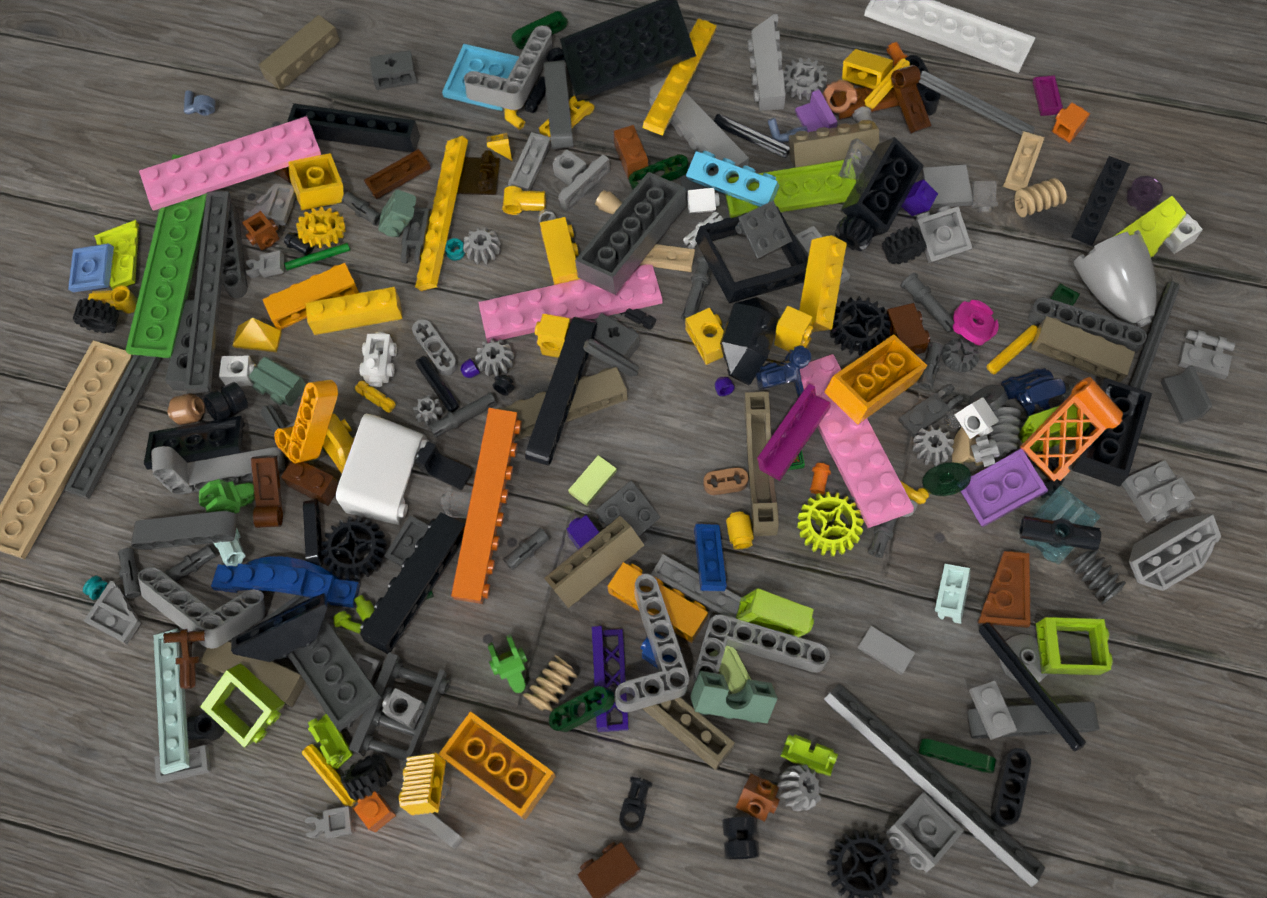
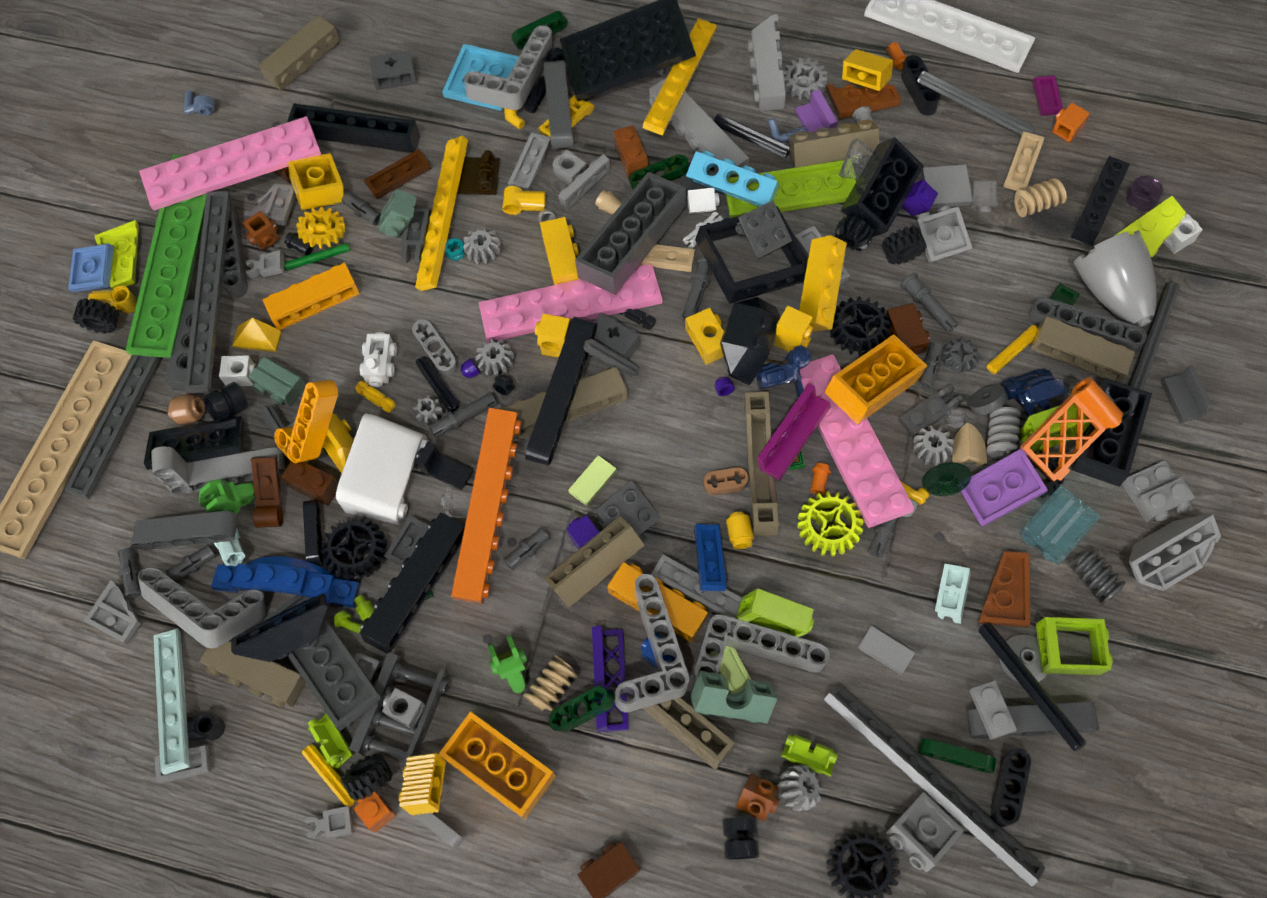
(94, 587): teal bush -> none
(187, 662): reddish brown axle -> none
(254, 689): lime window -> none
(353, 310): yellow brick -> none
(500, 144): yellow slope -> none
(635, 805): black connector -> none
(838, 86): nougat piece -> none
(884, 86): yellow axle -> none
(908, 96): reddish brown plate -> none
(977, 333): dark pink plate -> none
(983, 412): white brick -> none
(985, 450): light grey gear -> none
(1075, 535): black piece -> none
(1205, 360): light grey plate -> none

